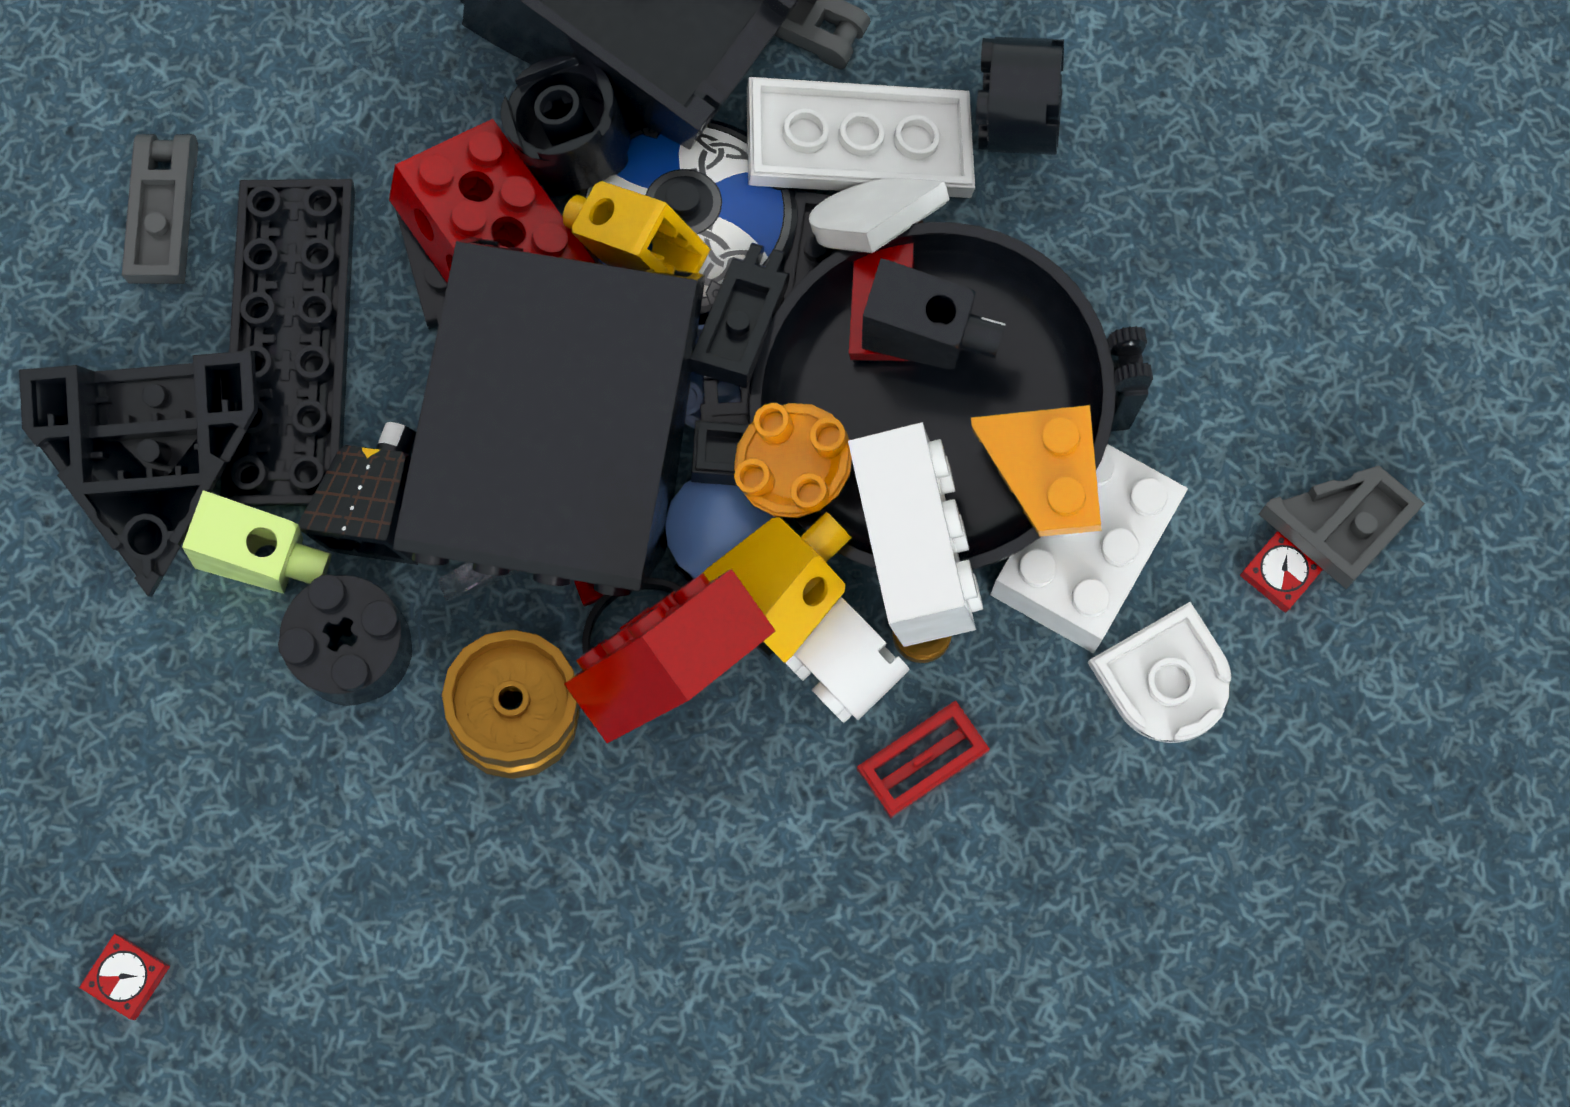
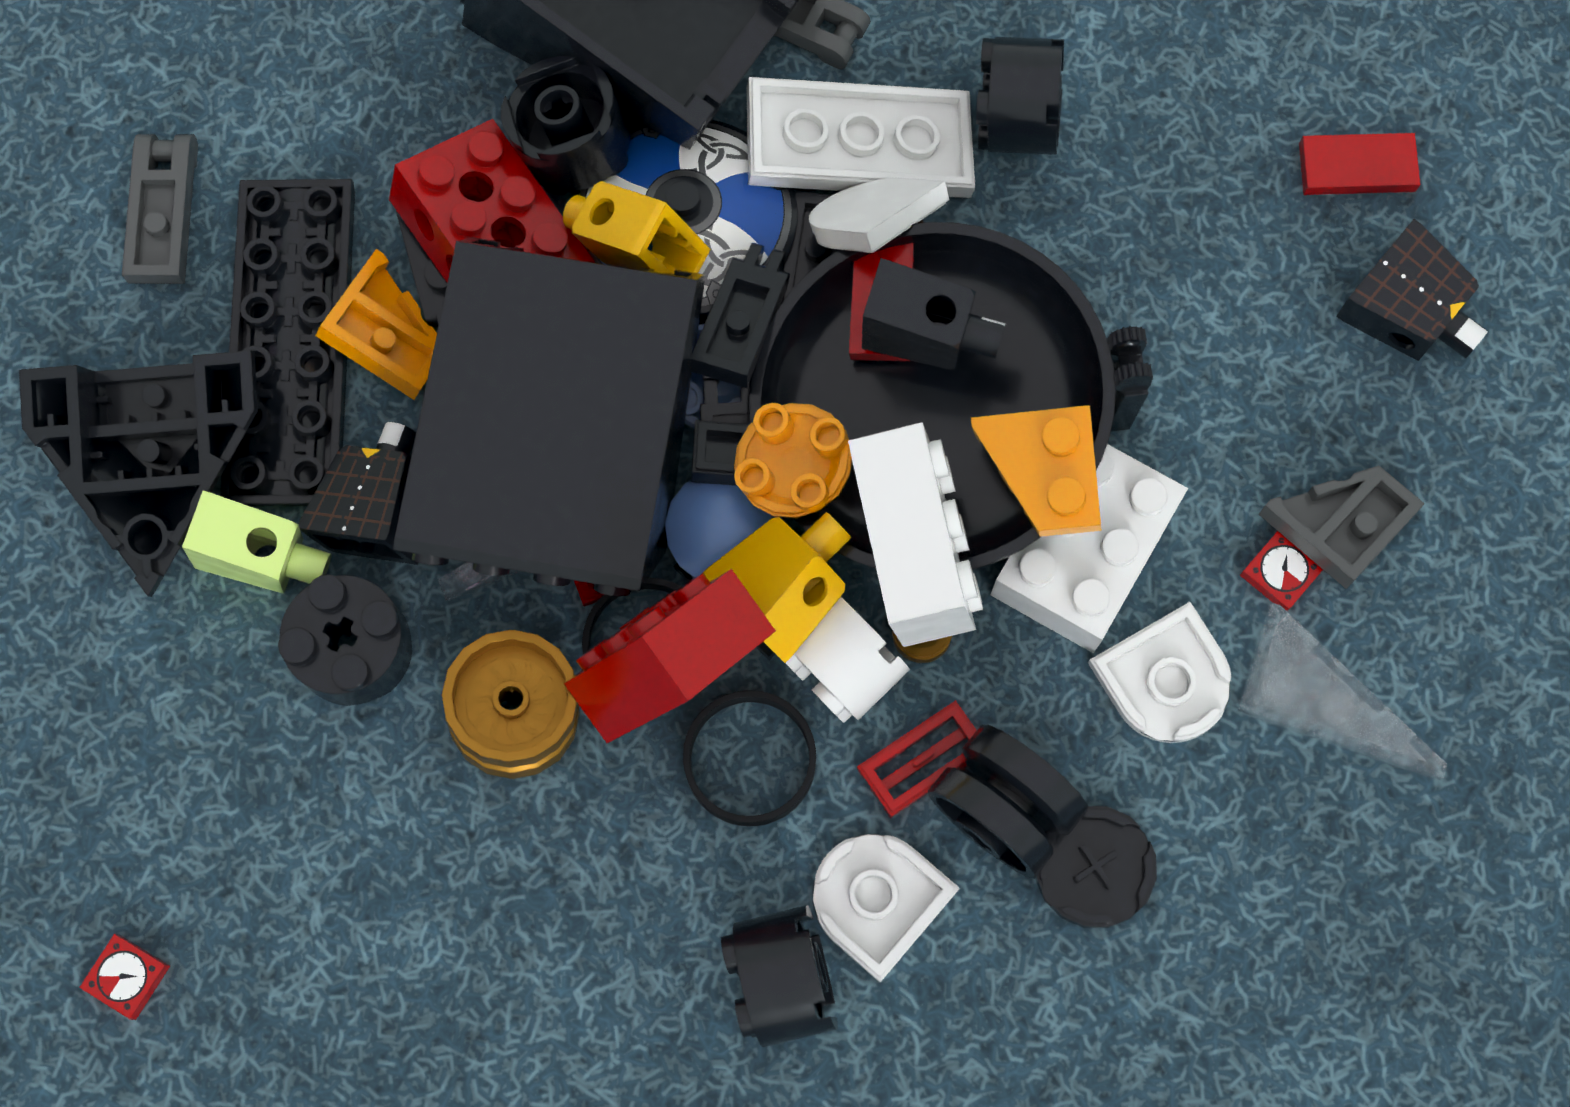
(381, 329): none -> light orange wing
(743, 697): none -> black tyre
(780, 977): none -> black brick
(878, 899): none -> white tile
(1008, 800): none -> black wheel
(1099, 870): none -> black tile
(1312, 693): none -> clear wing
(1359, 163): none -> red tile
(1416, 298): none -> black torso

